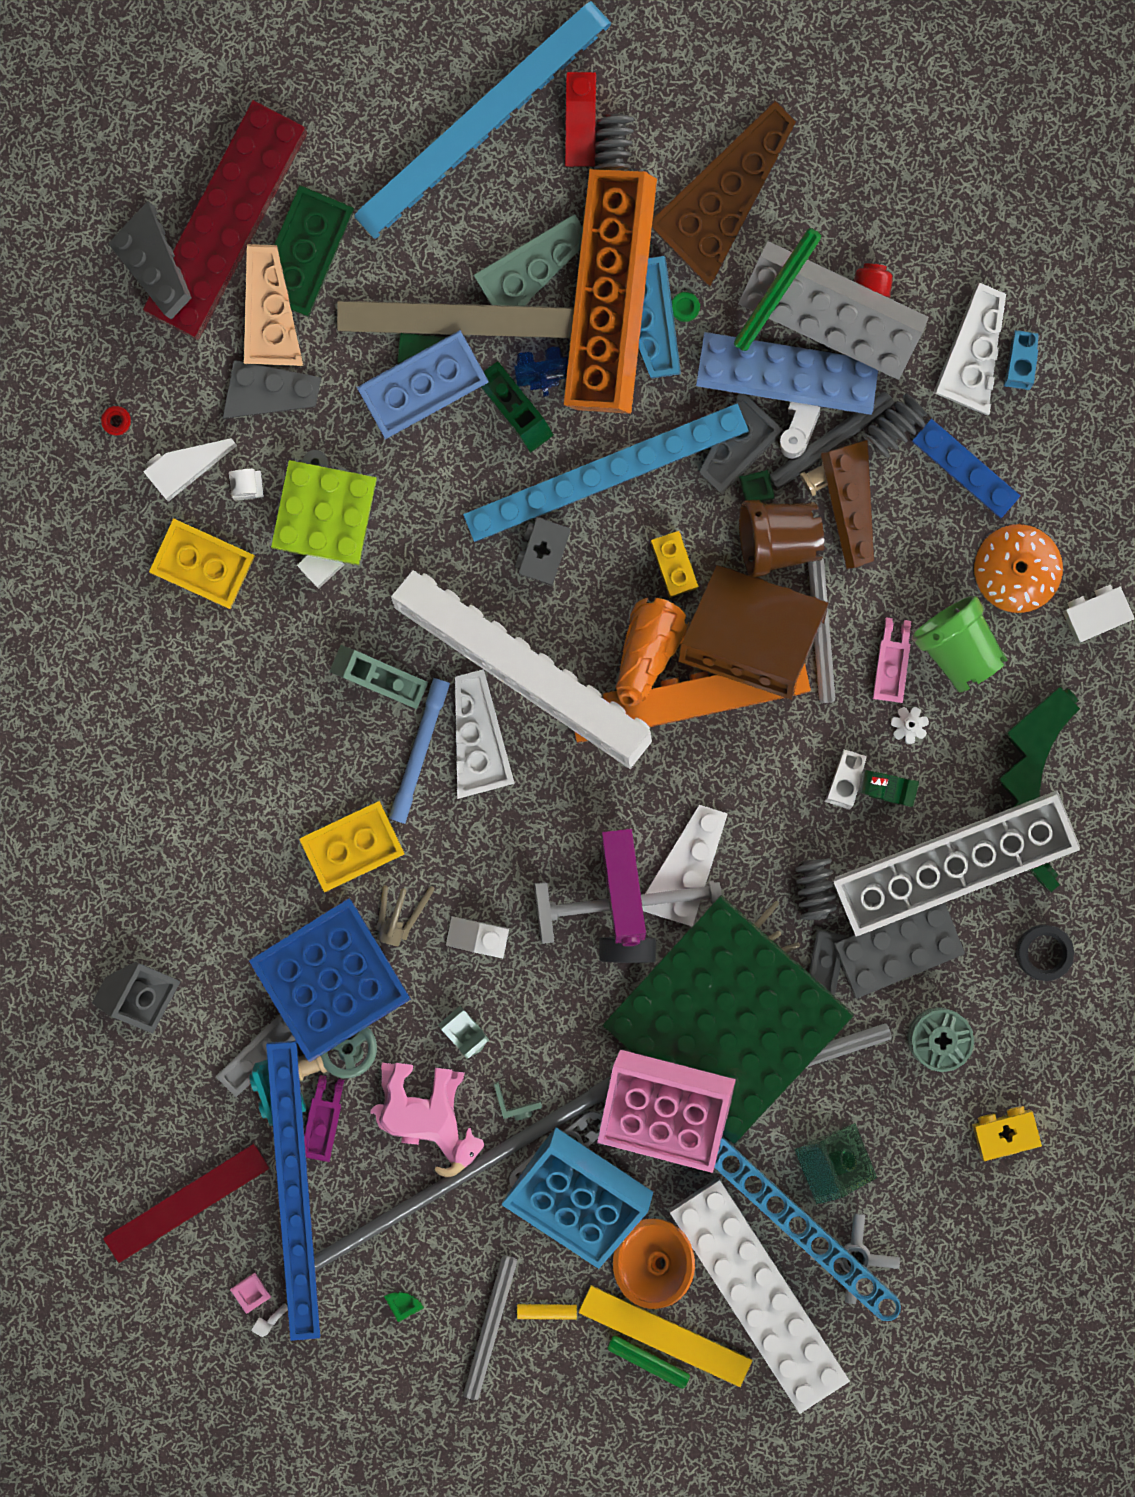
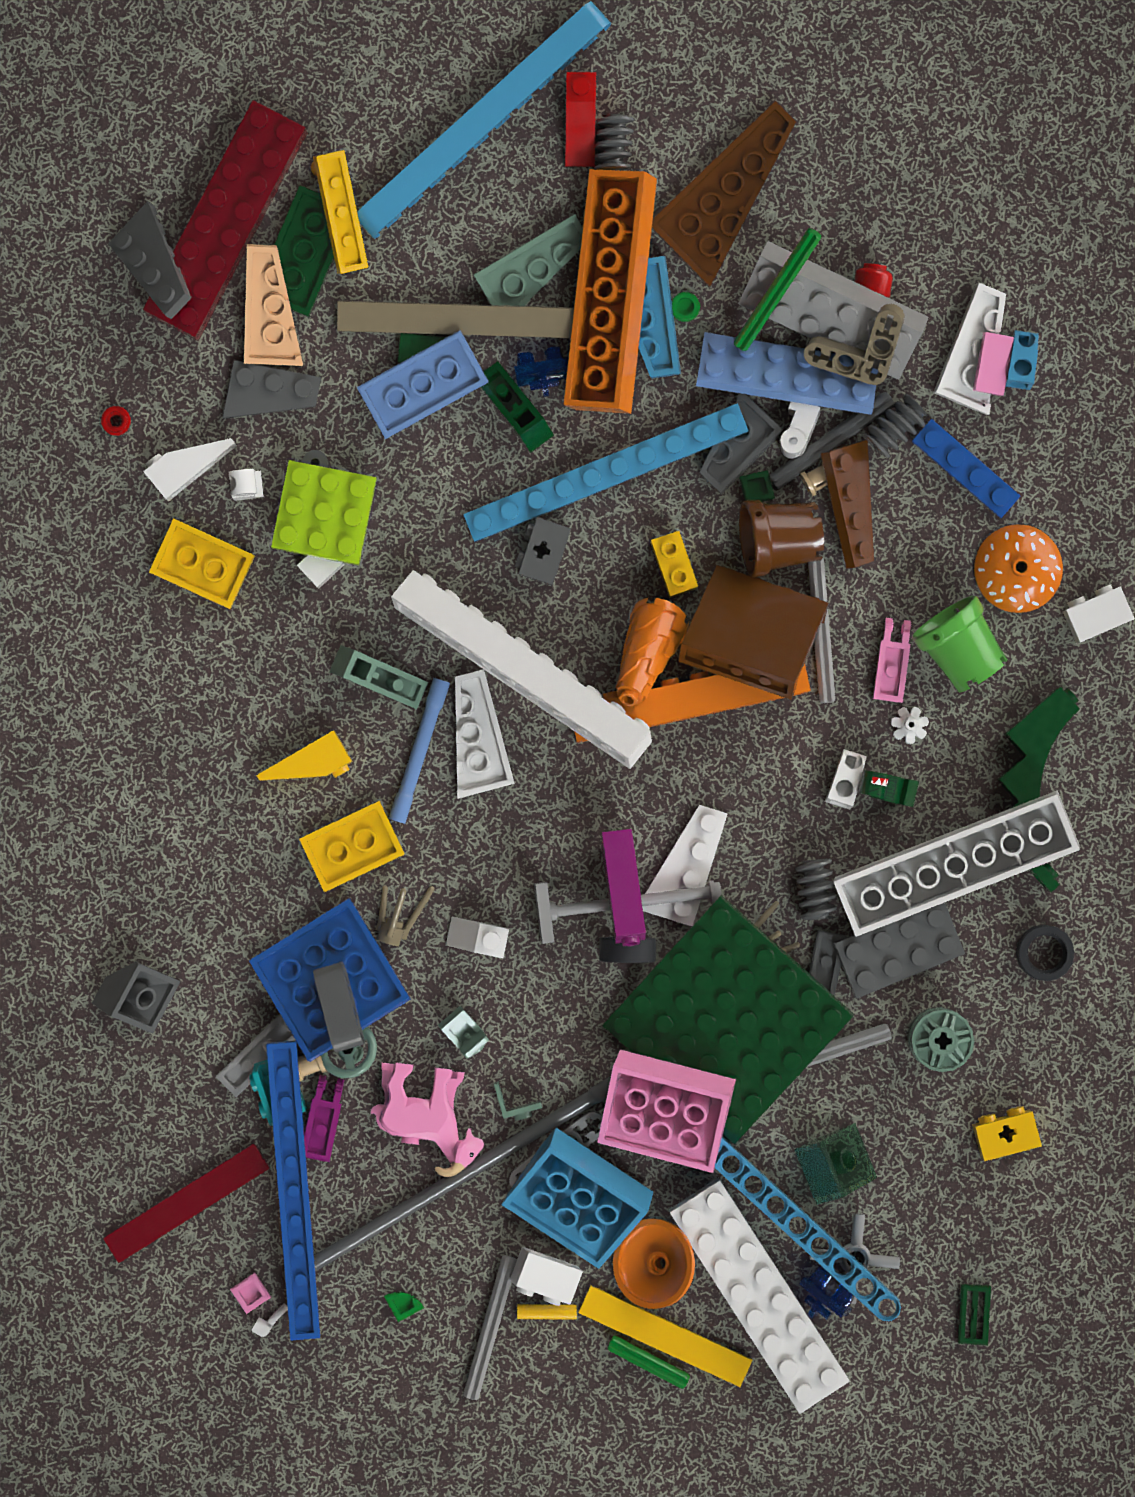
(317, 759): none -> yellow slope
(338, 1007): none -> dark grey beam
(340, 211): none -> yellow piece
(545, 1276): none -> white brick
(837, 1302): none -> clear blue hips
(862, 359): none -> dark tan beam
(975, 1288): none -> dark green tile
(993, 363): none -> bright pink tile

